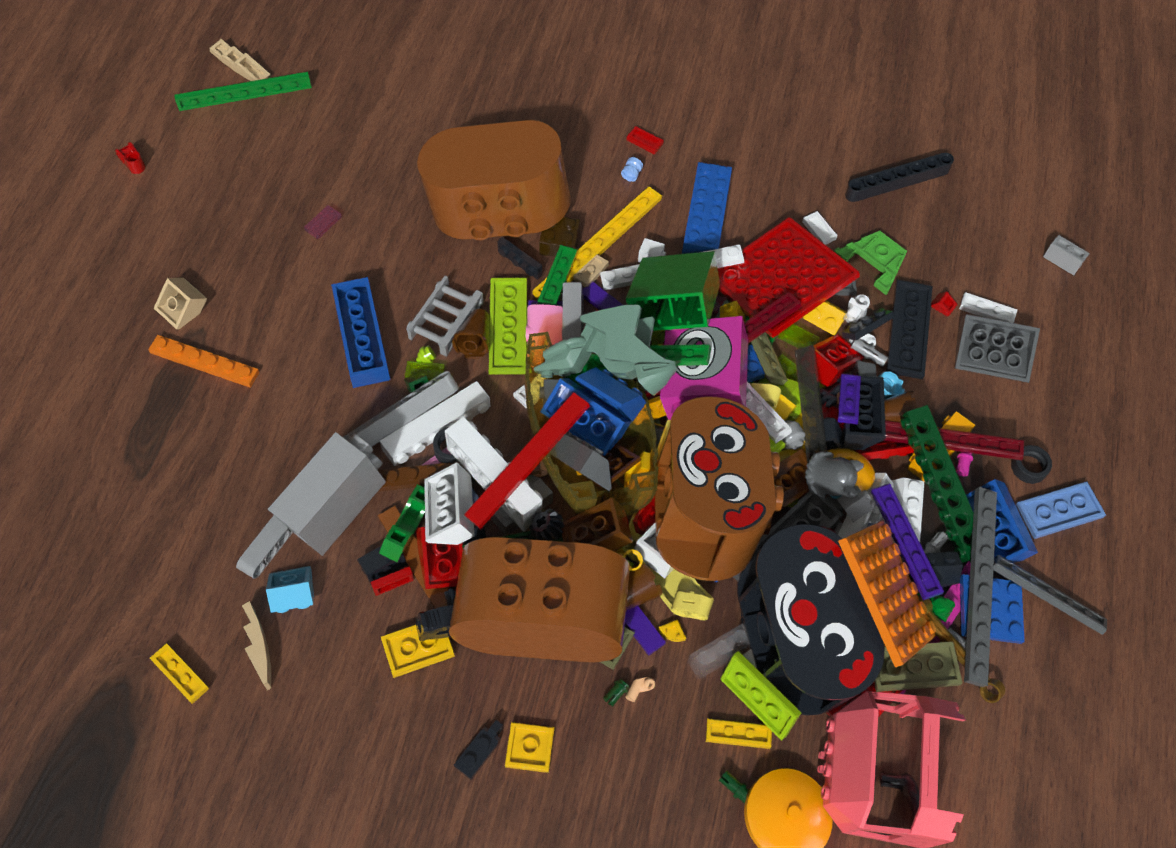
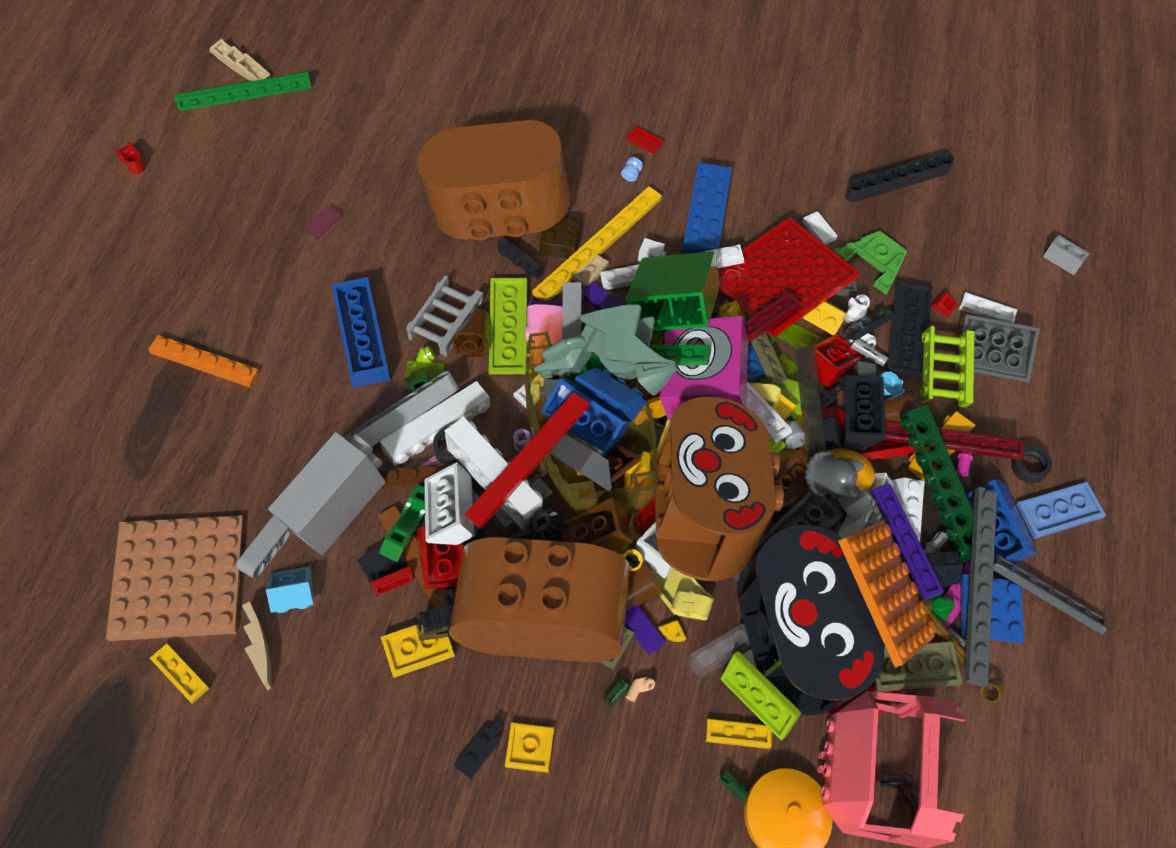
(176, 578): none -> nougat plate
(179, 302): tan slope -> none
(521, 439): none -> lavender bush
(557, 276): green plate -> none
(849, 399): dark purple tile -> none
(965, 361): none -> lime fence

